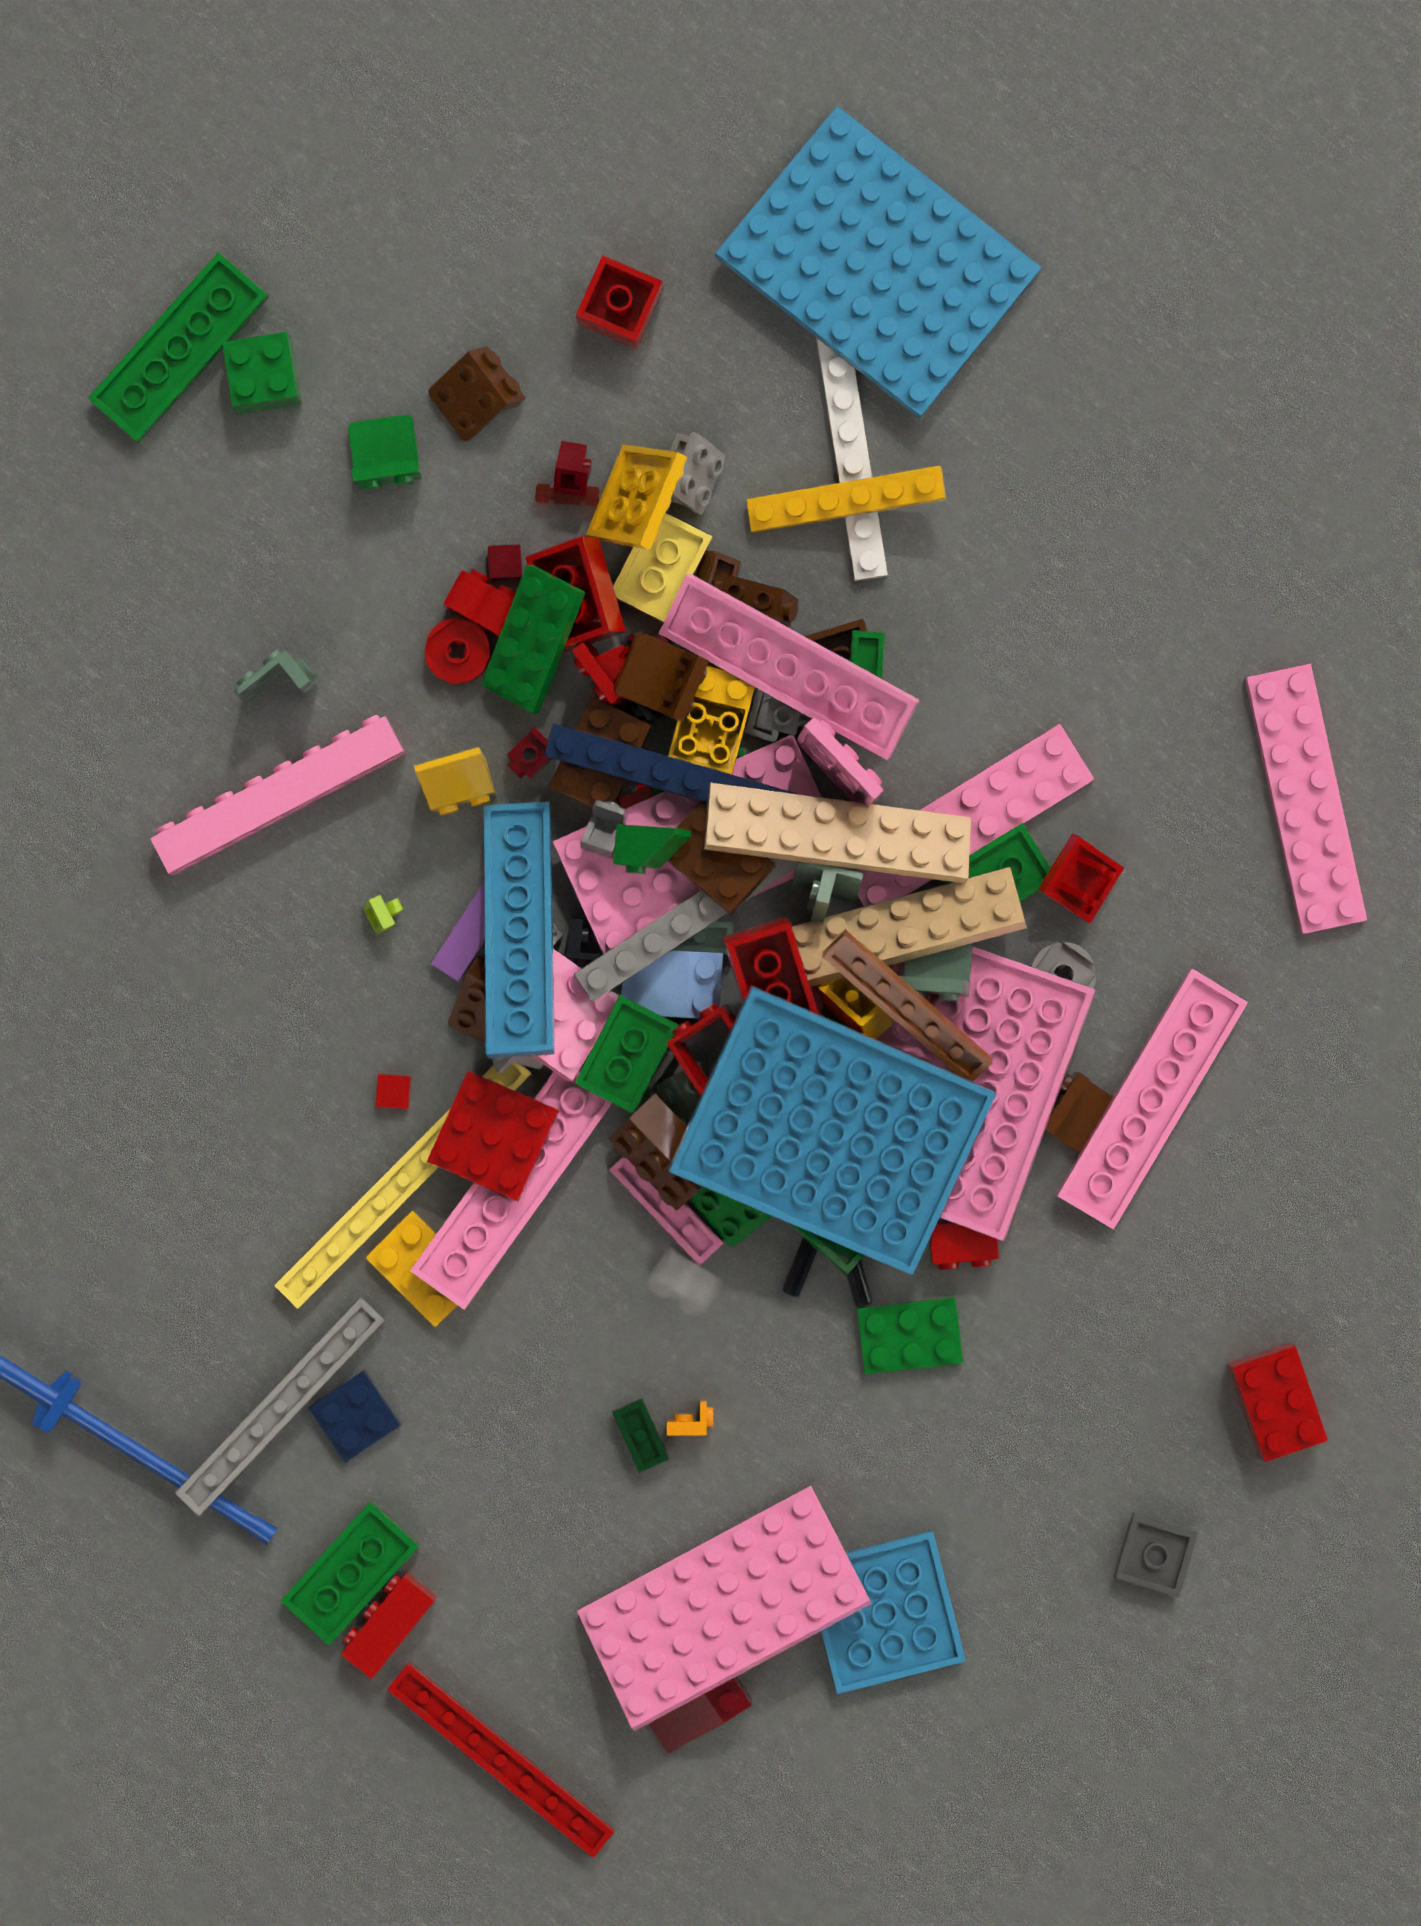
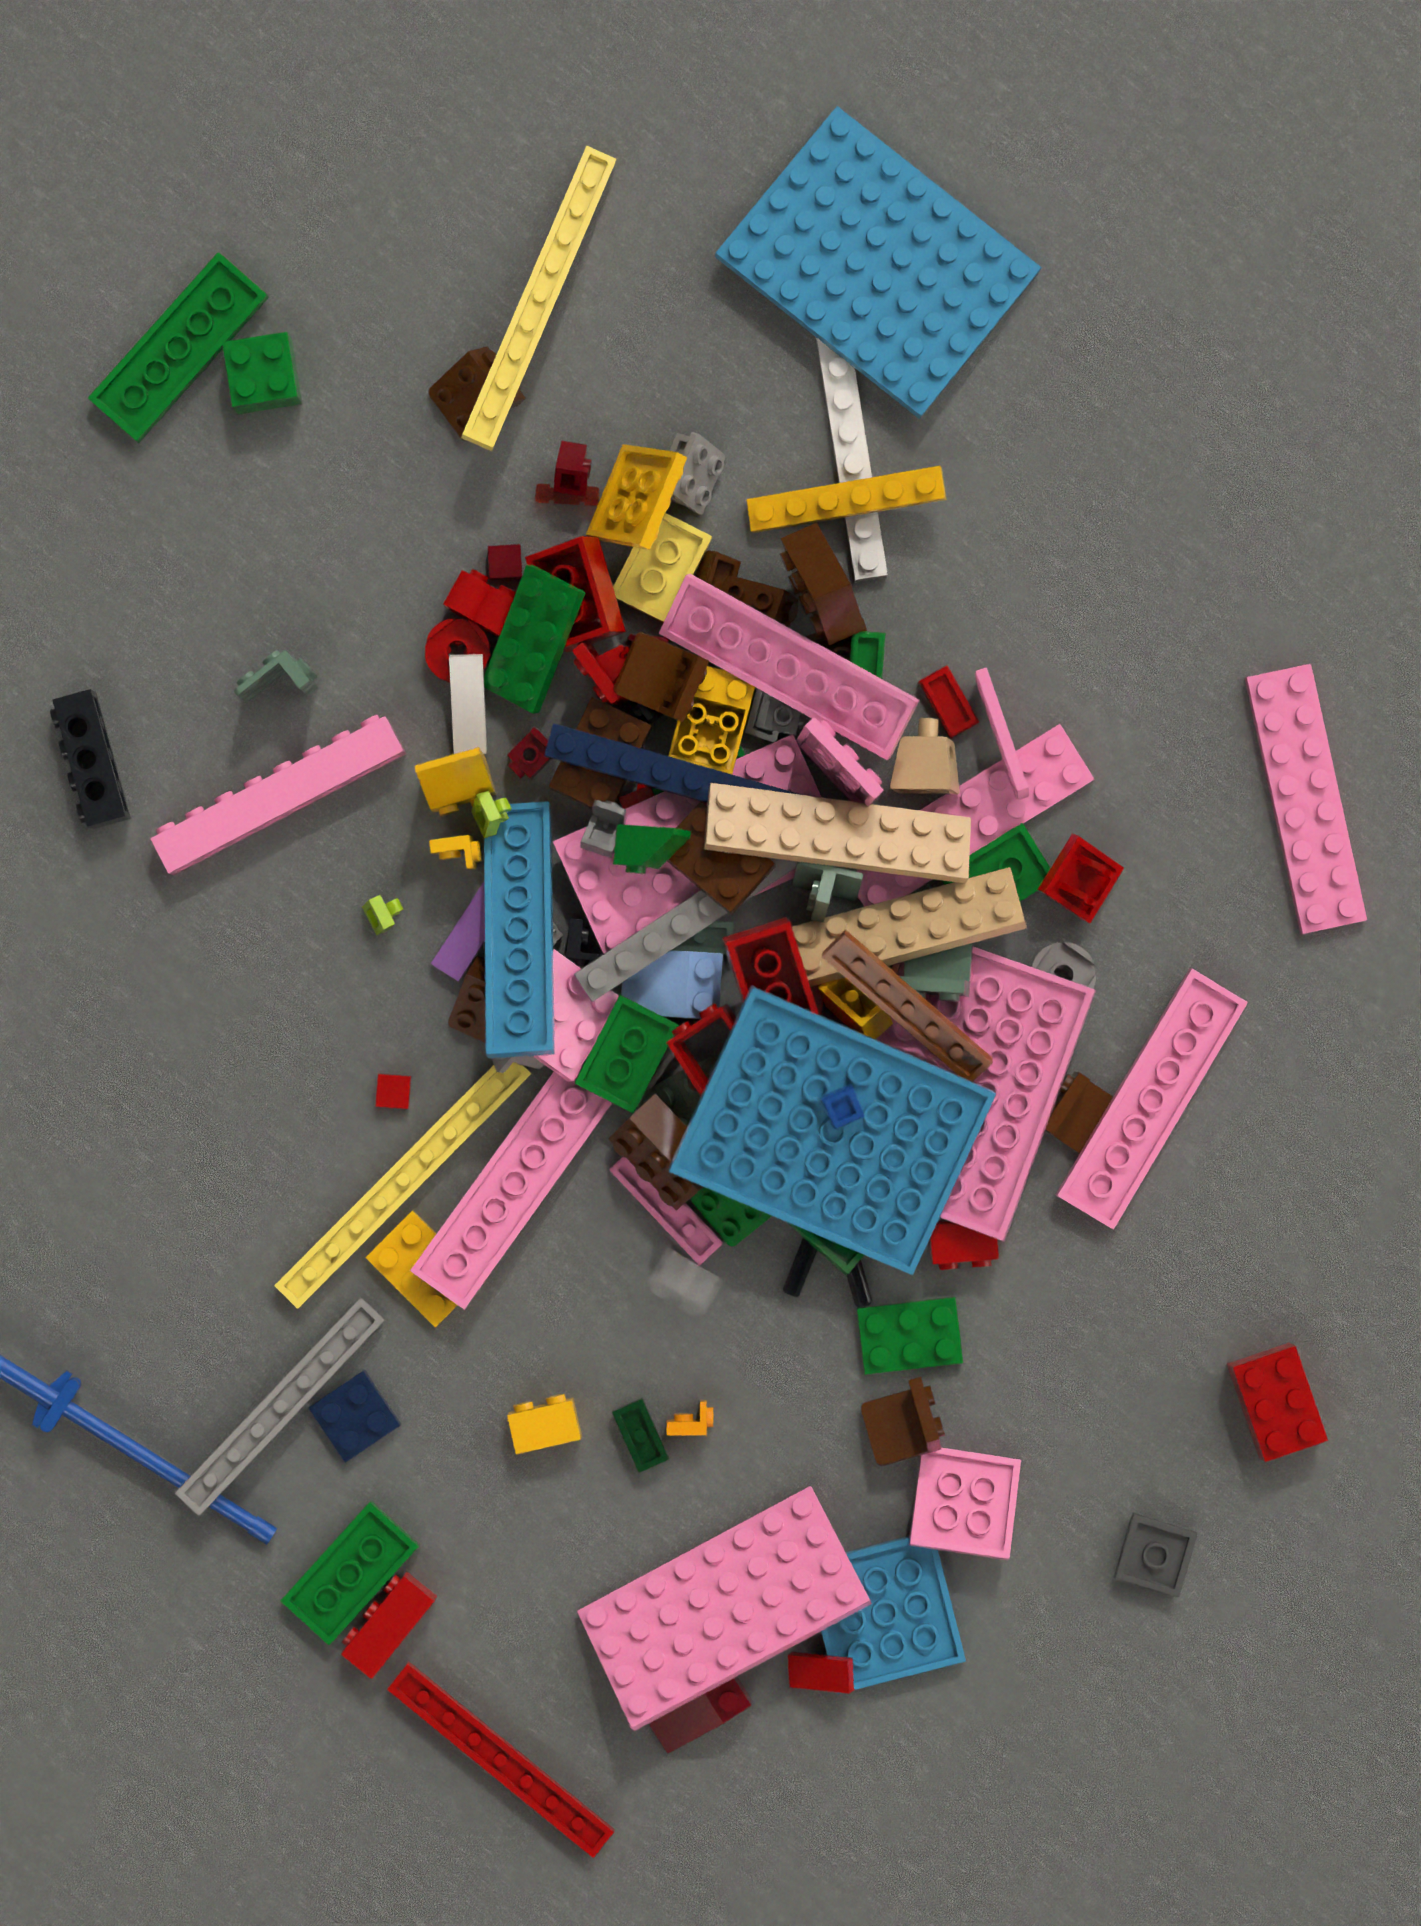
(113, 805): none -> black brick
(384, 452): green bracket -> none
(451, 848): none -> yellow bracket
(468, 702): none -> white tile
(489, 813): none -> lime tile
(493, 1136): red plate -> none
(538, 299): none -> light yellow plate
(544, 1424): none -> yellow brick
(619, 302): red brick -> none
(820, 1672): none -> red tile
(822, 584): none -> reddish brown brick
(842, 1106): none -> blue tile
(902, 1424): none -> reddish brown bracket
(925, 763): none -> tan torso
(948, 702): none -> red tile
(965, 1503): none -> bright pink plate
(1001, 734): none -> bright pink tile

